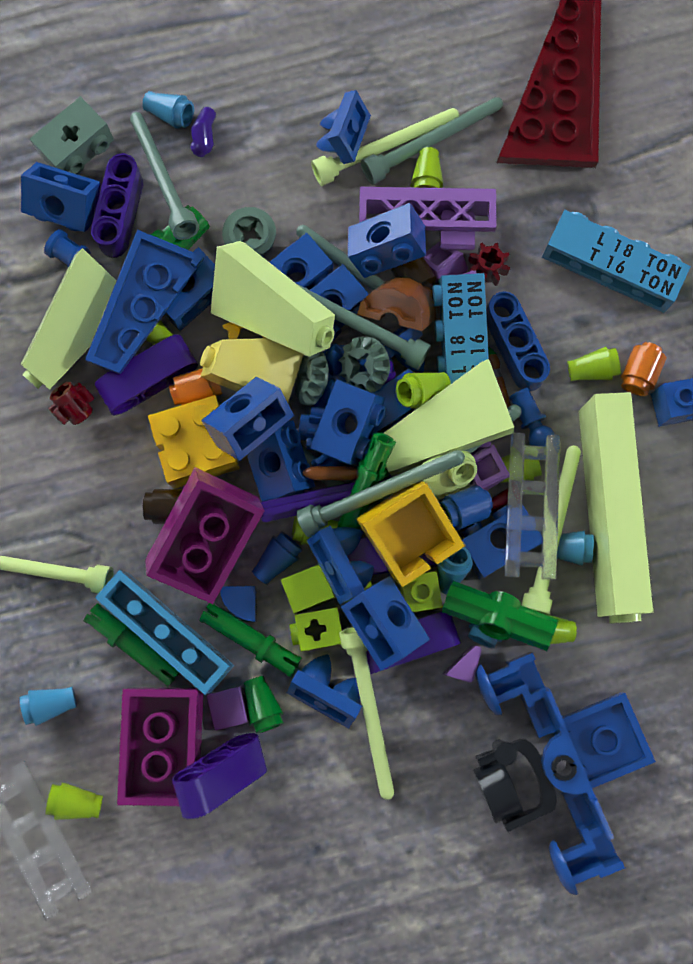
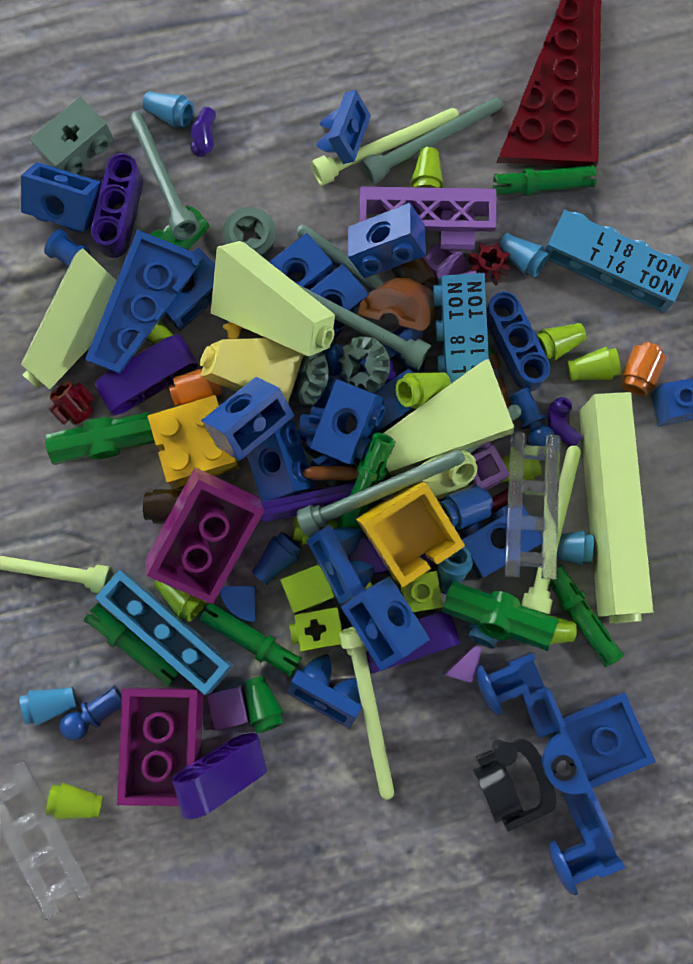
(76, 724): none -> blue pin
(99, 438): none -> green piece
(181, 603): none -> lime cone
(524, 255): none -> dark azure cone
(532, 181): none -> green pin
(560, 421): none -> dark purple arm
(561, 339): none -> lime cone
(587, 621): none -> green pin

